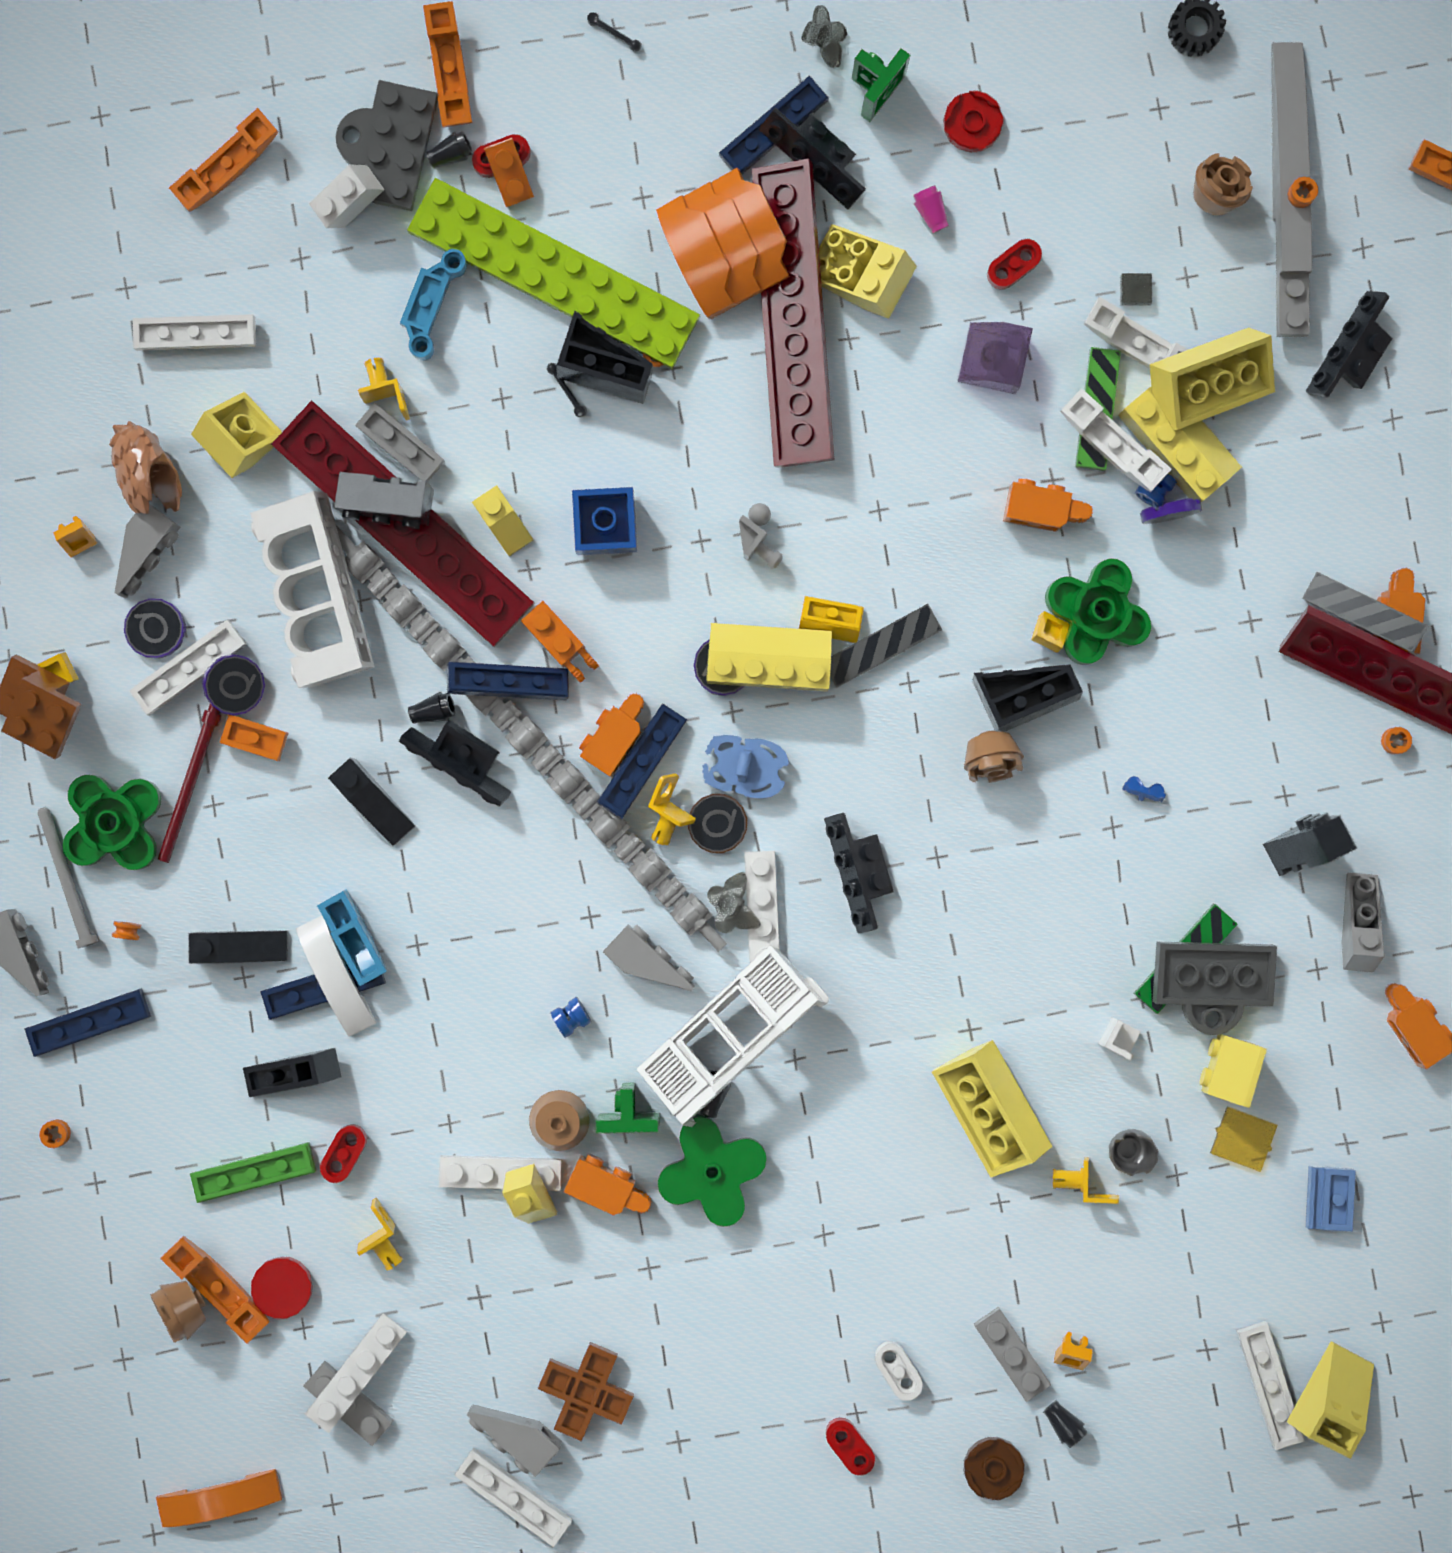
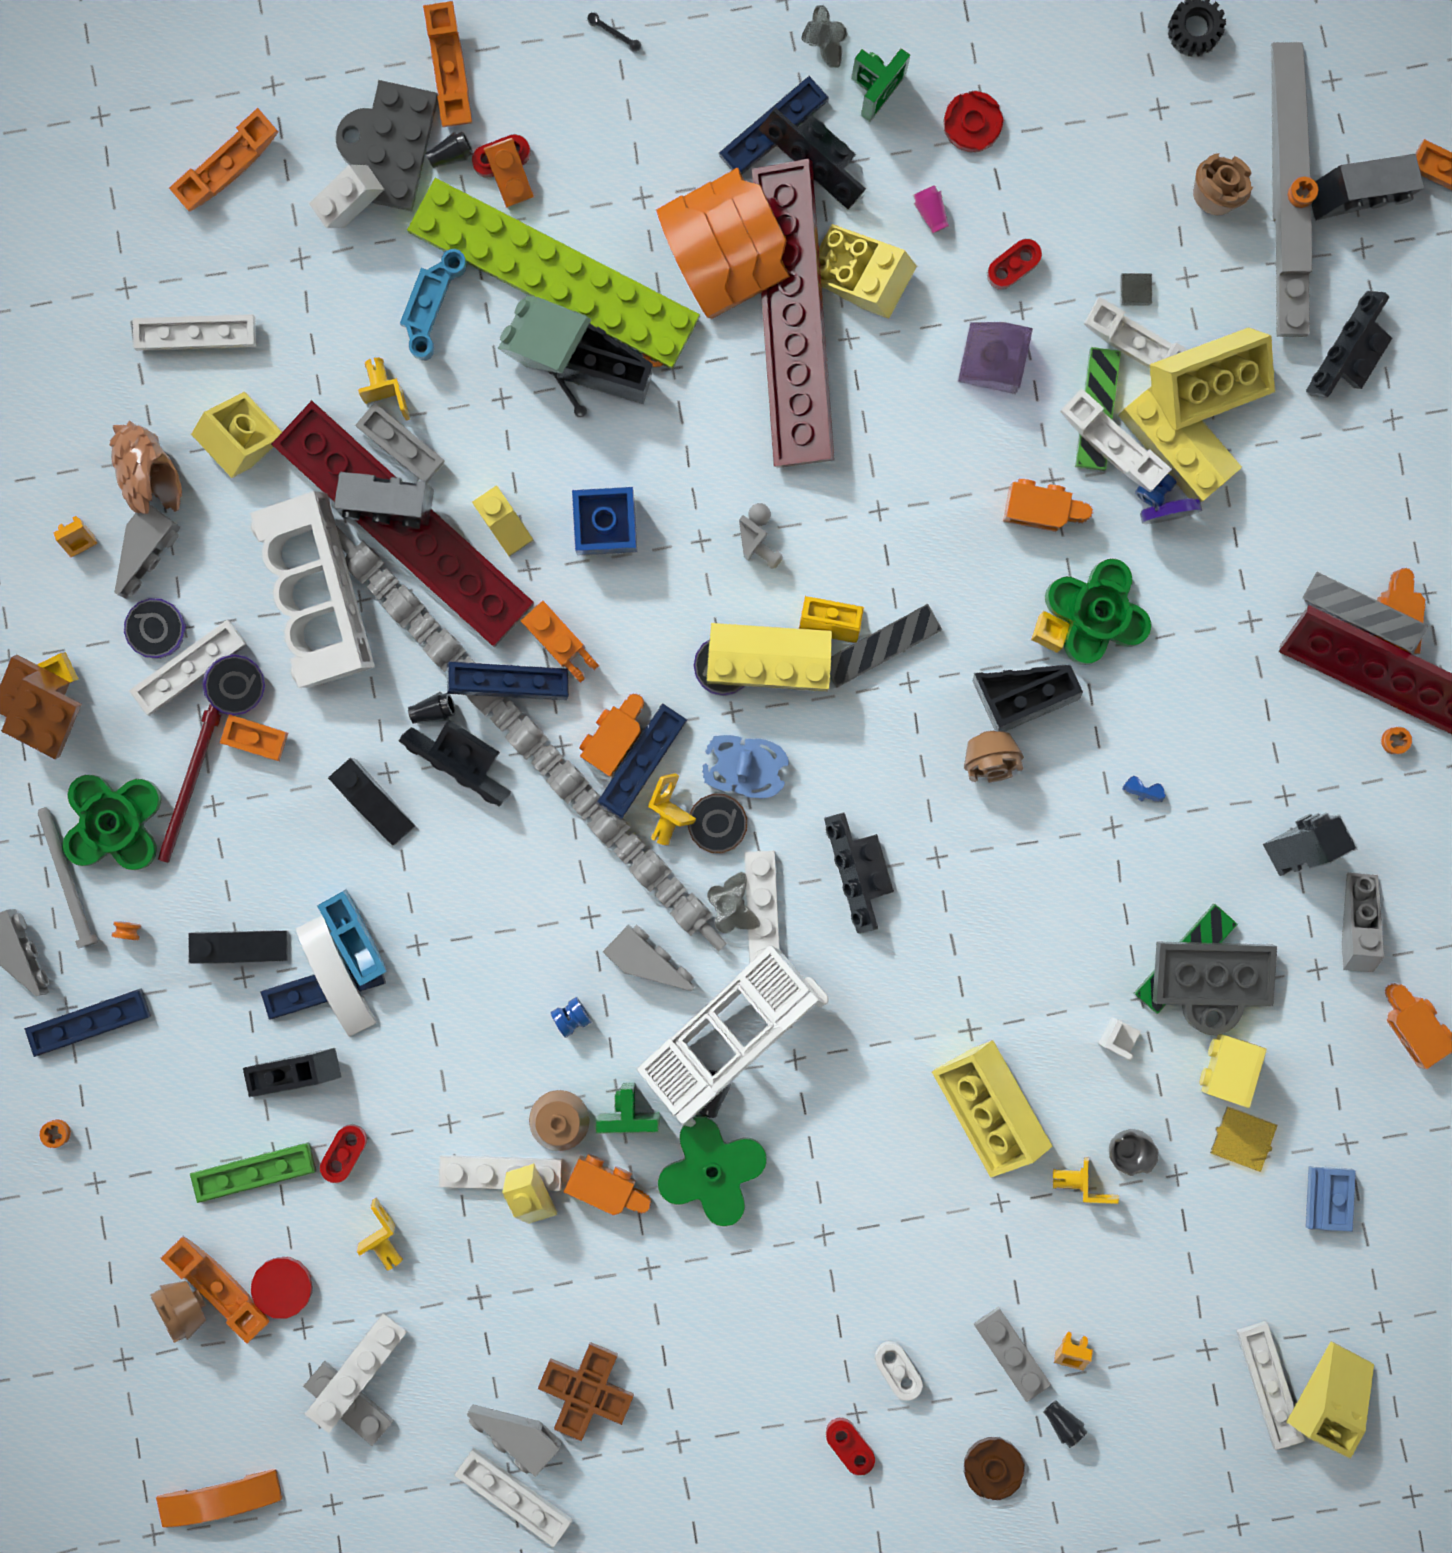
(543, 334): none -> sand green slope
(1367, 186): none -> wedge

